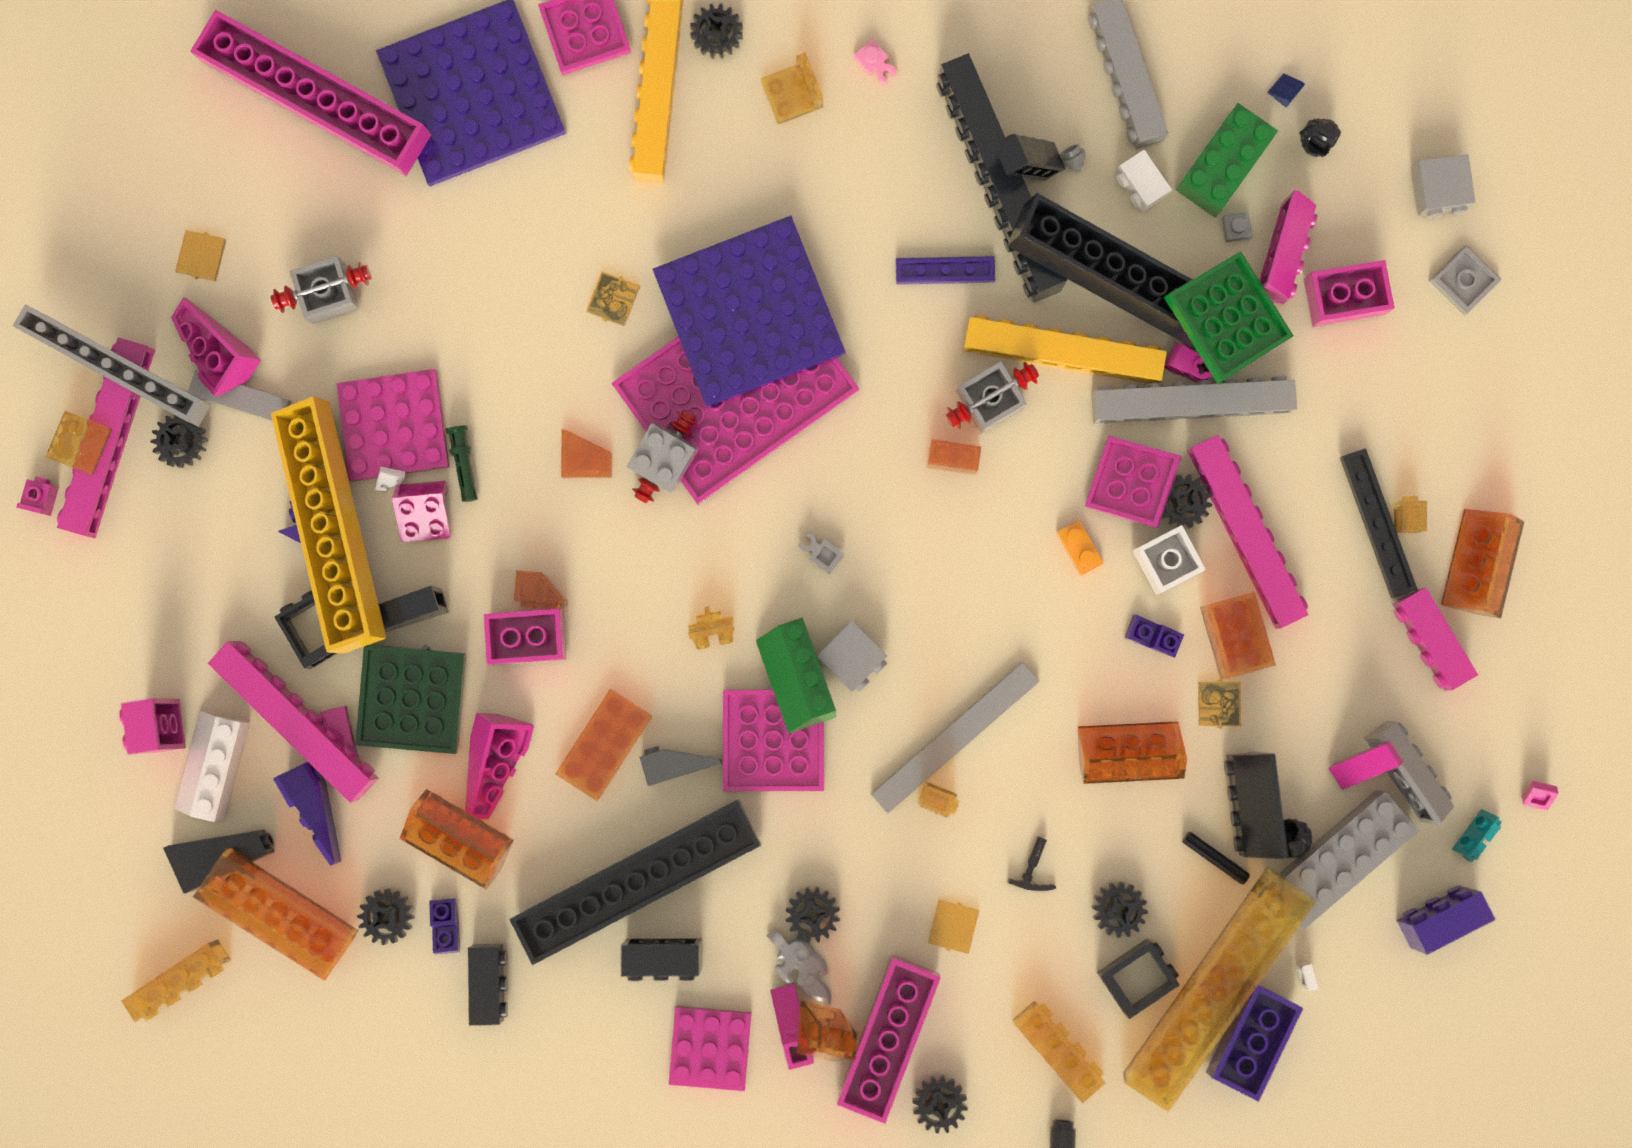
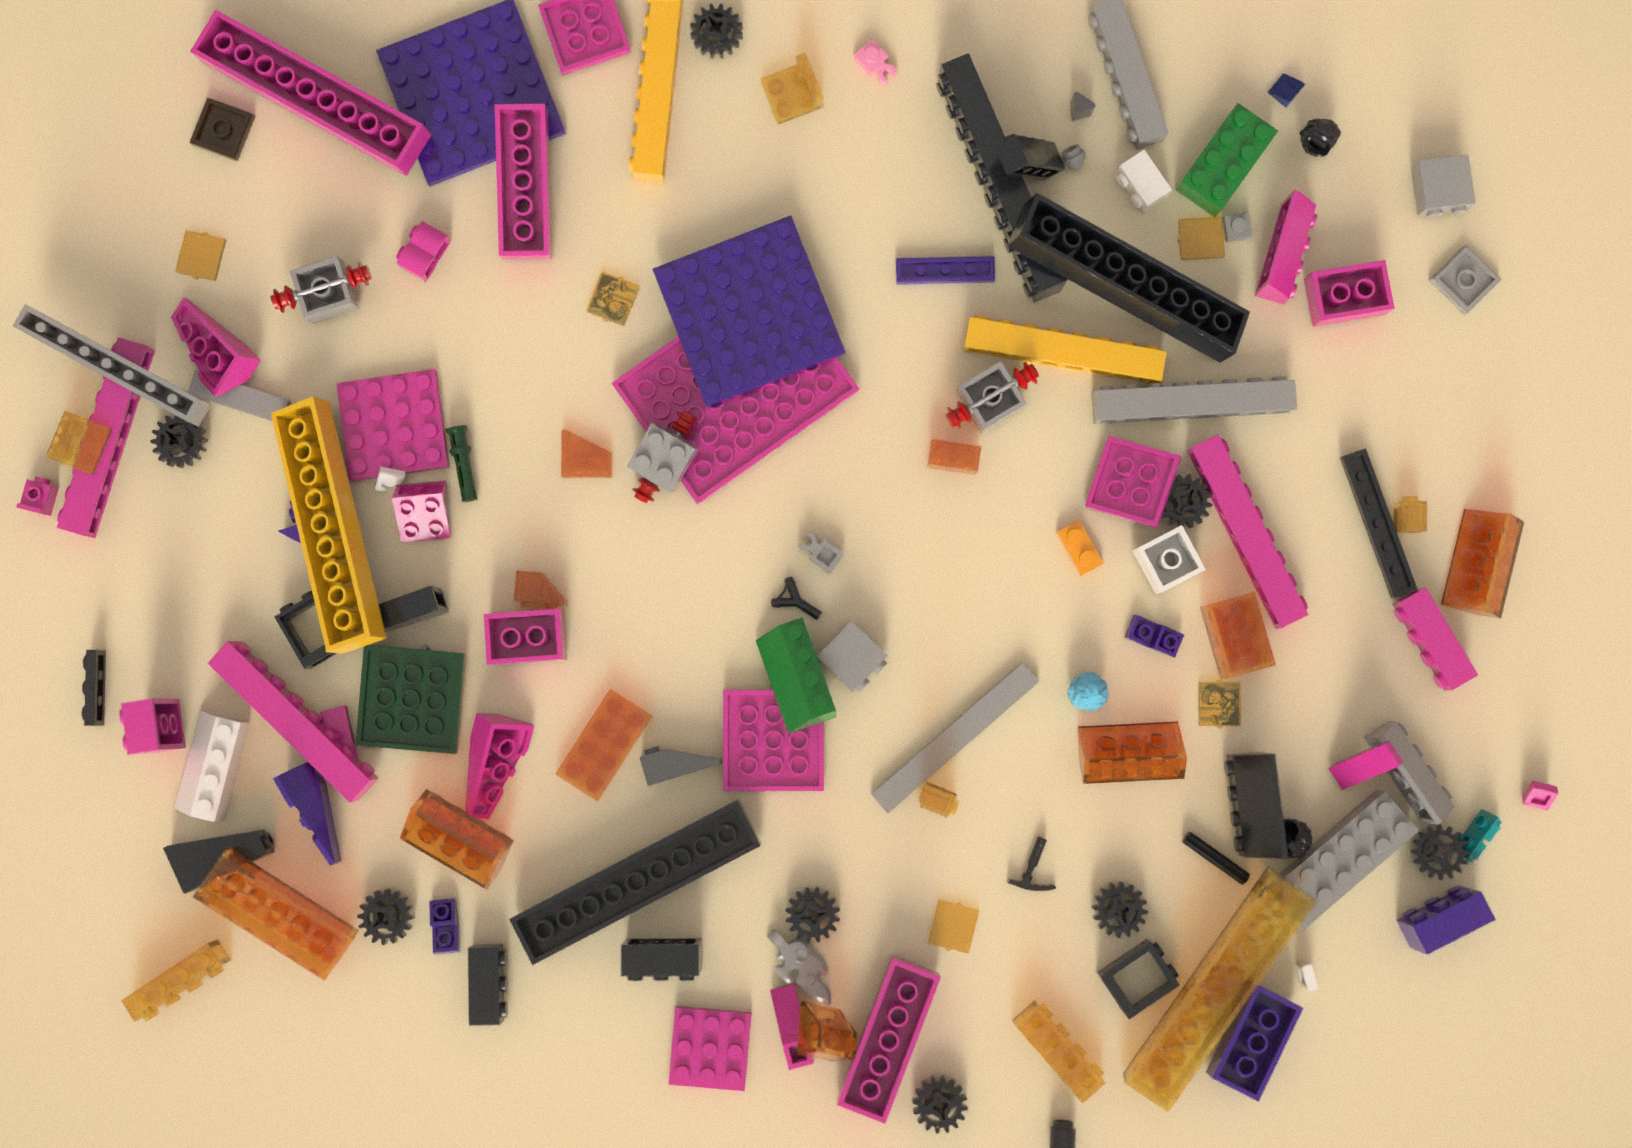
(94, 687): none -> black plate
(222, 129): none -> dark brown tile
(422, 251): none -> dark pink brick
(523, 181): none -> dark pink brick
(711, 624): clear yellow hips -> none
(795, 600): none -> black piece
(1081, 106): none -> dark grey slope
(1088, 691): none -> medium azure piece
(1186, 363): dark pink piece -> none
(1201, 238): none -> clear yellow piece
(1228, 317): green plate -> none
(1435, 841): none -> black gear

